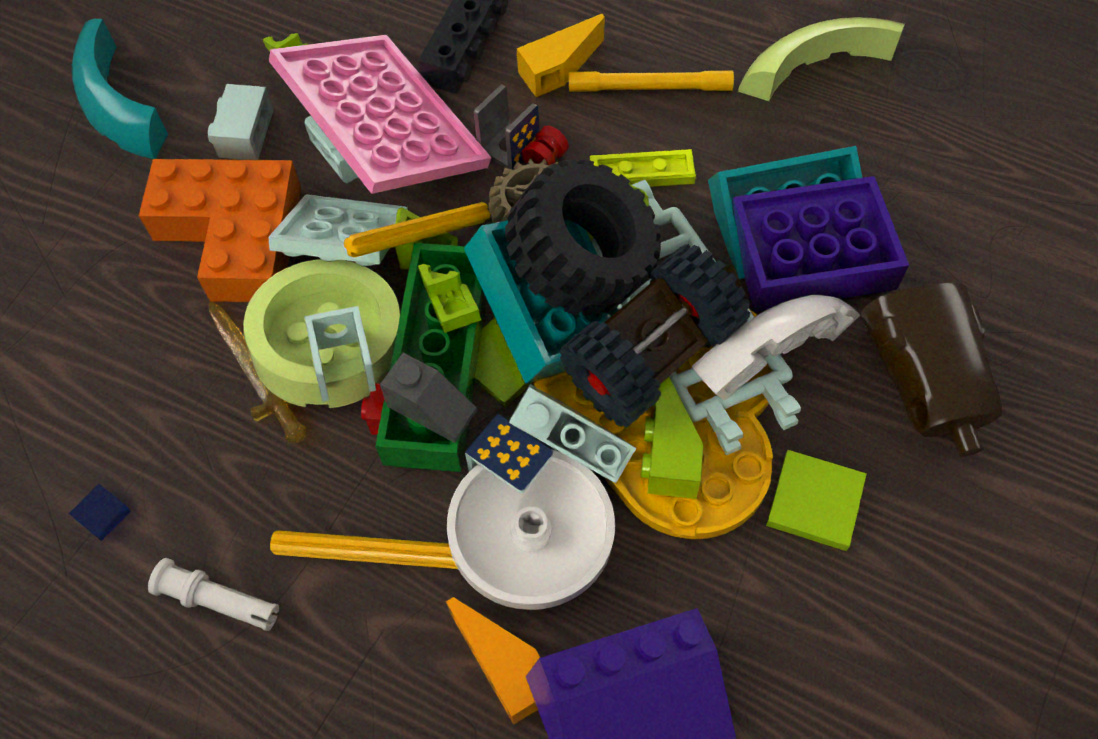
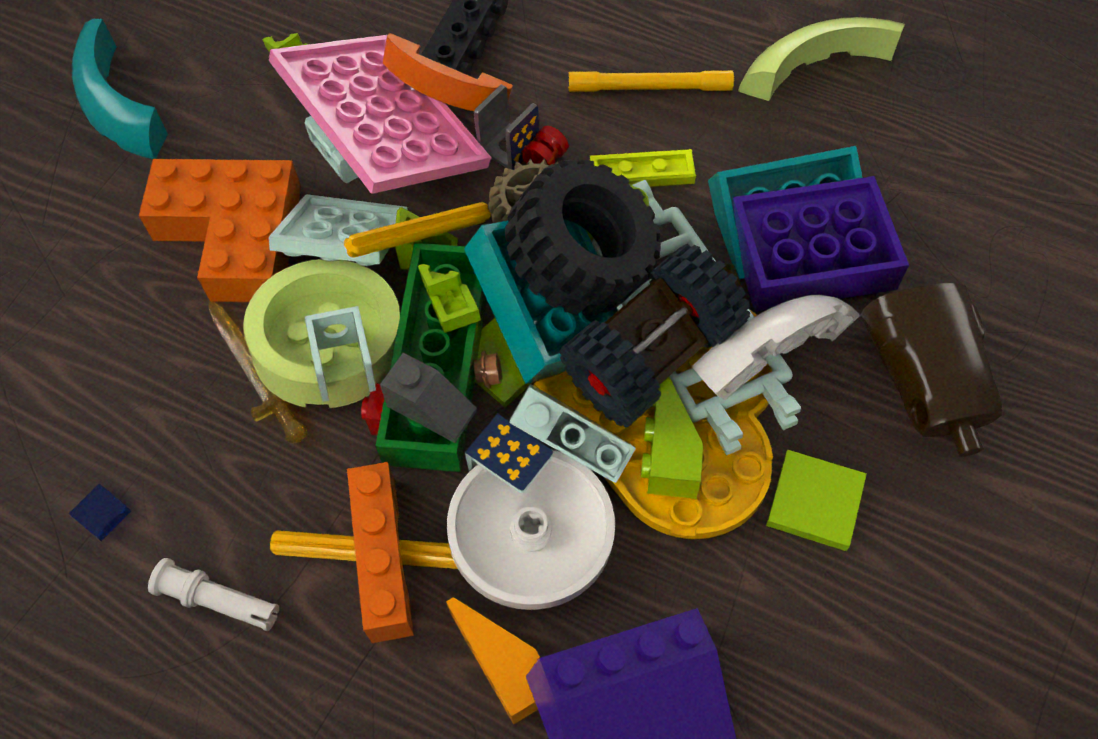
(241, 122): light aqua brick -> none
(378, 554): none -> orange arch
(436, 79): none -> orange slope
(488, 369): none -> nougat plate
(549, 60): yellow slope -> none

